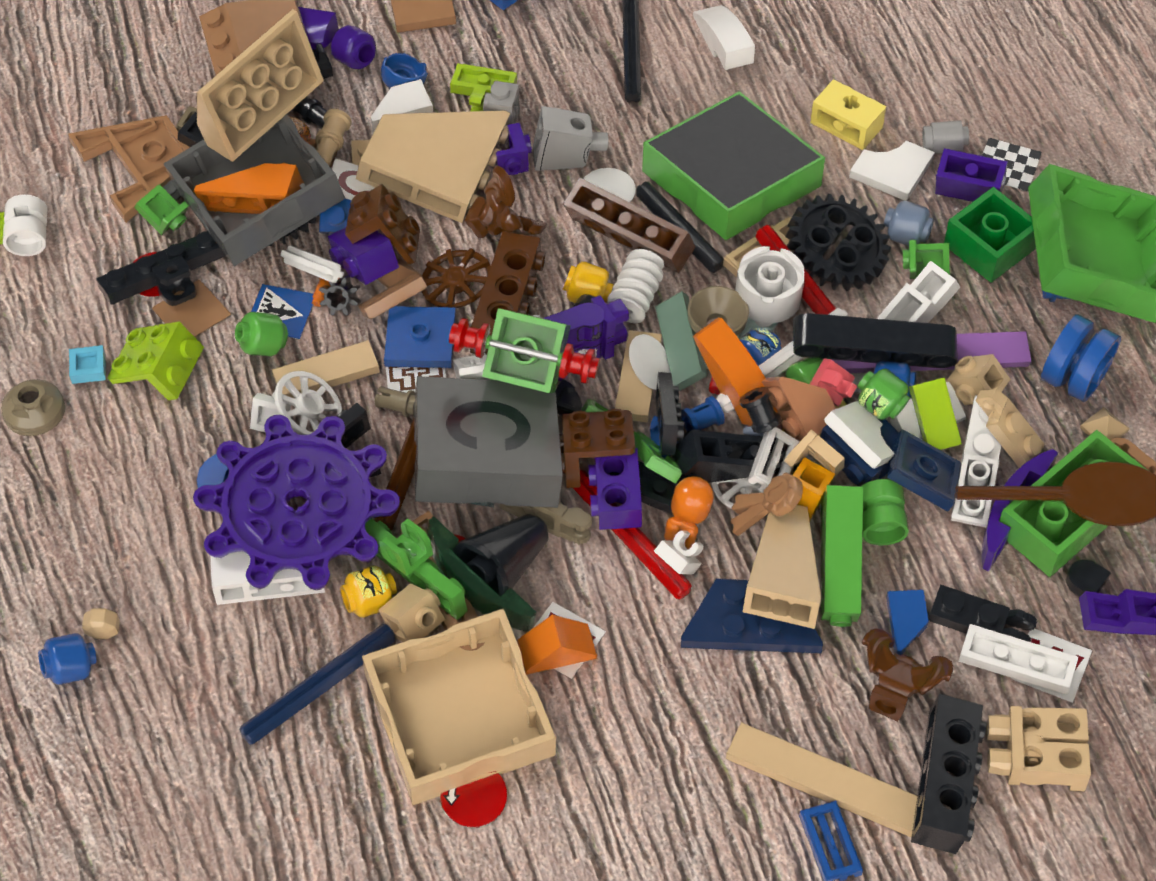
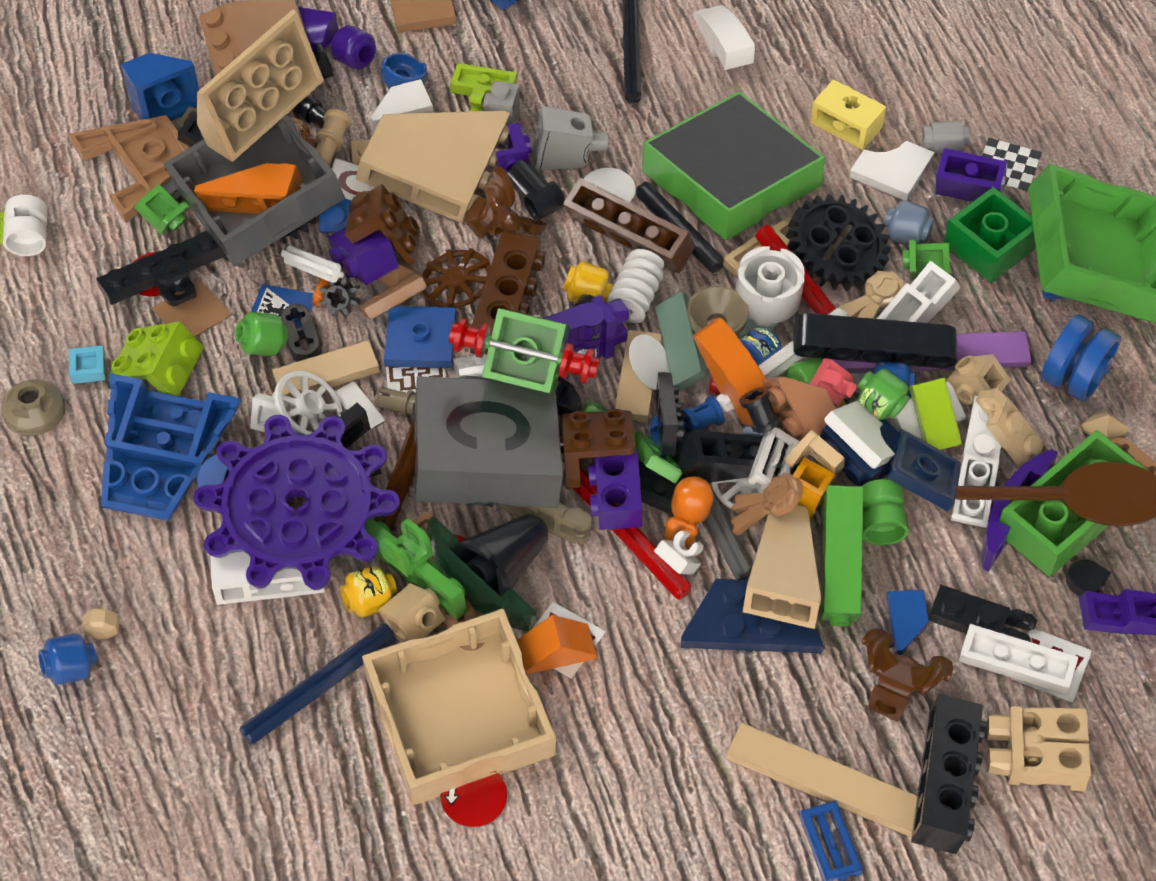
(157, 445): none -> blue wedge
(160, 85): none -> blue slope
(305, 332): none -> black beam
(352, 394): none -> white sticker
(538, 195): none -> black piece
(728, 541): none -> dark grey axle
(879, 292): none -> tan piece

